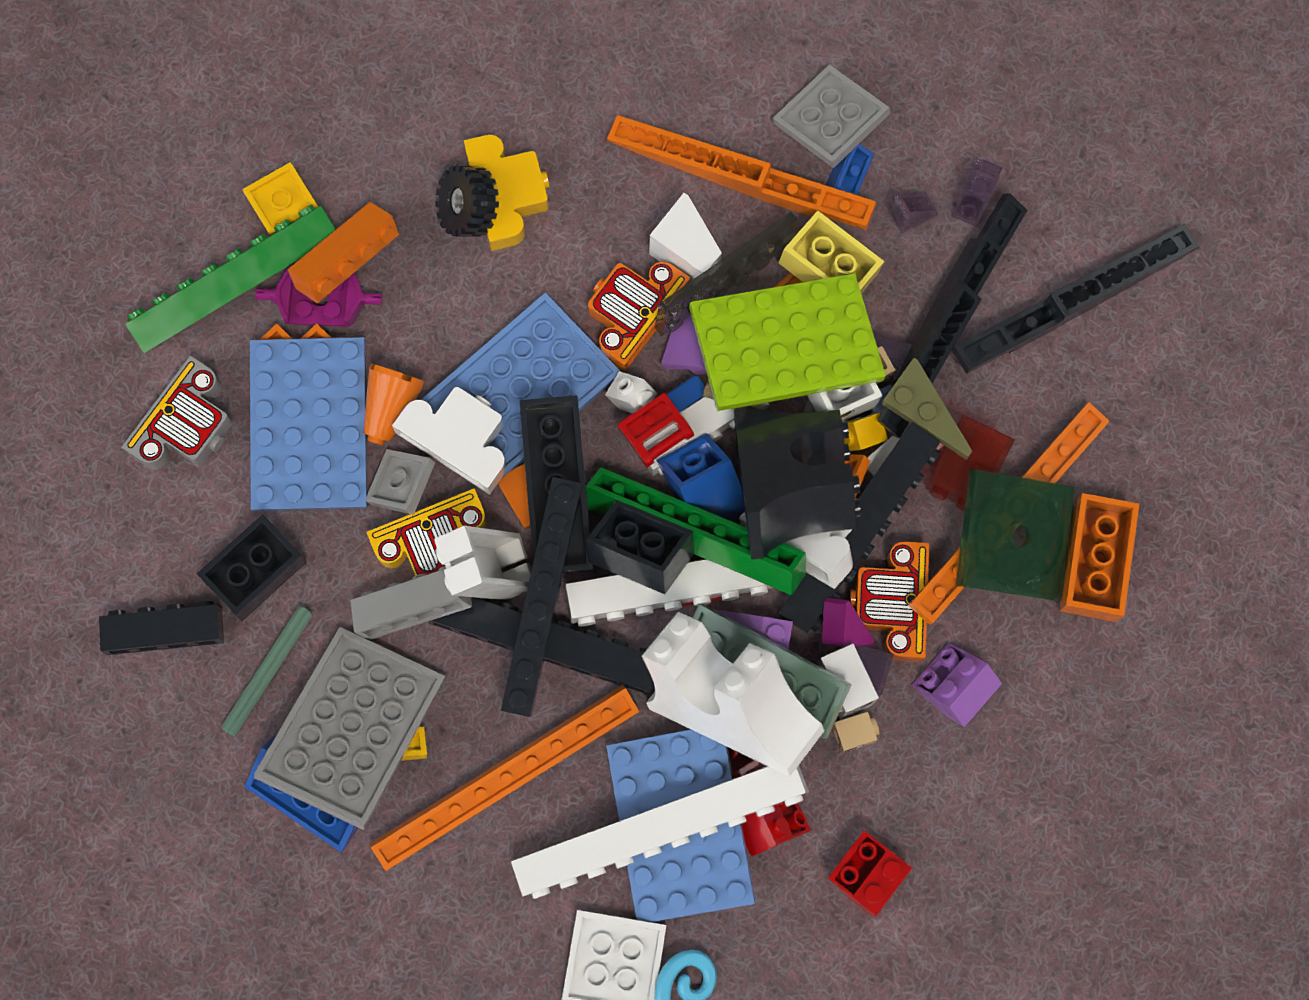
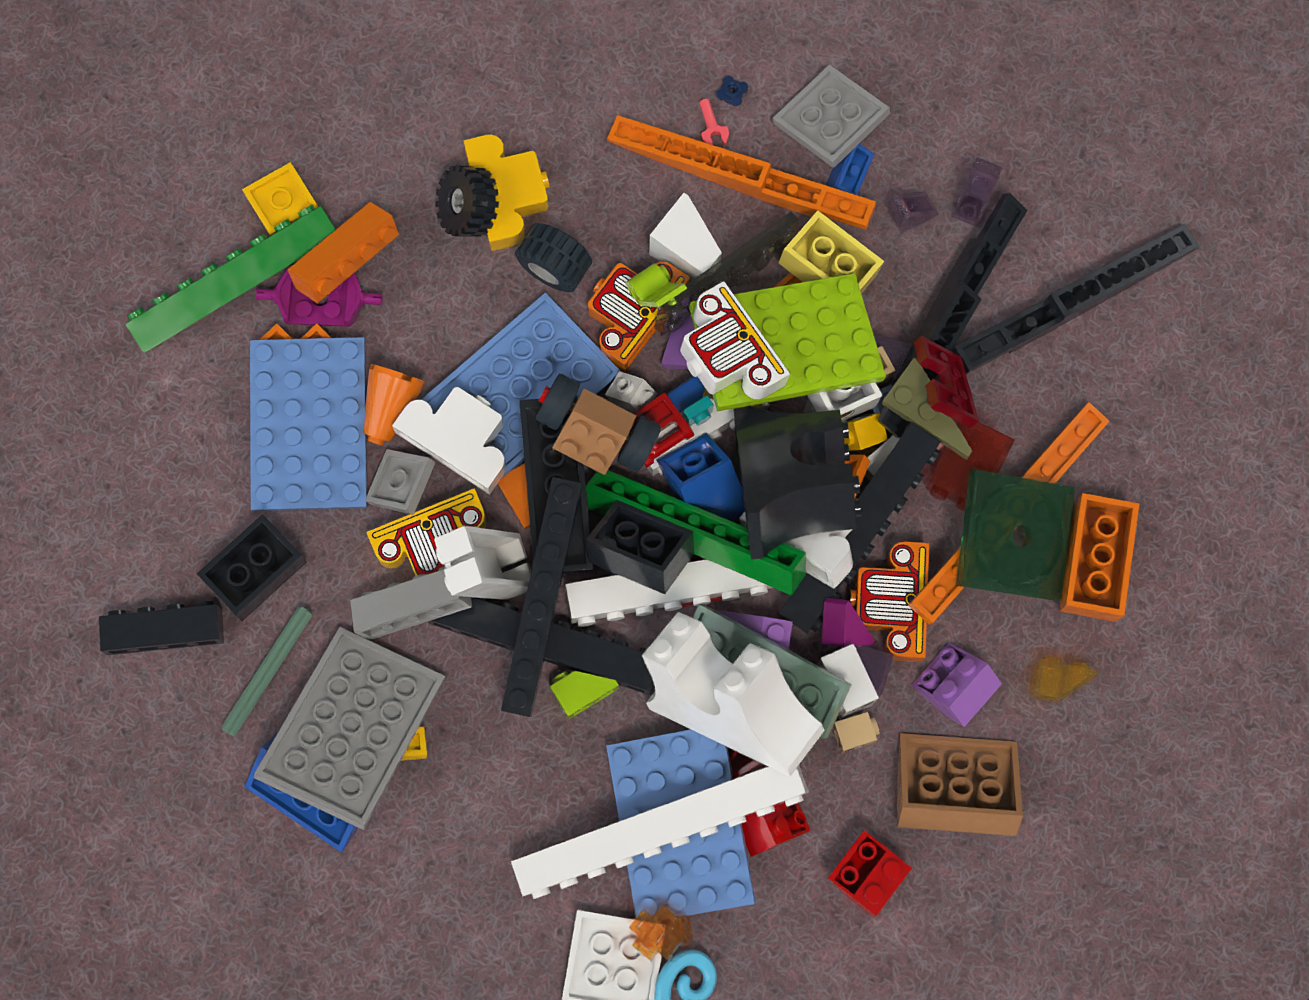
(181, 420): brick -> none
(503, 778): orange plate -> none
(553, 257): none -> black wheel
(580, 691): none -> lime slope
(596, 428): none -> brick
(653, 287): none -> lime door
(677, 932): none -> clear orange piece
(698, 412): none -> teal plate
(711, 124): none -> coral bar
(730, 347): none -> brick
(732, 98): none -> dark blue plate
(953, 394): none -> dark red plate
(958, 784): none -> medium nougat slope
(1056, 681): none -> clear yellow slope

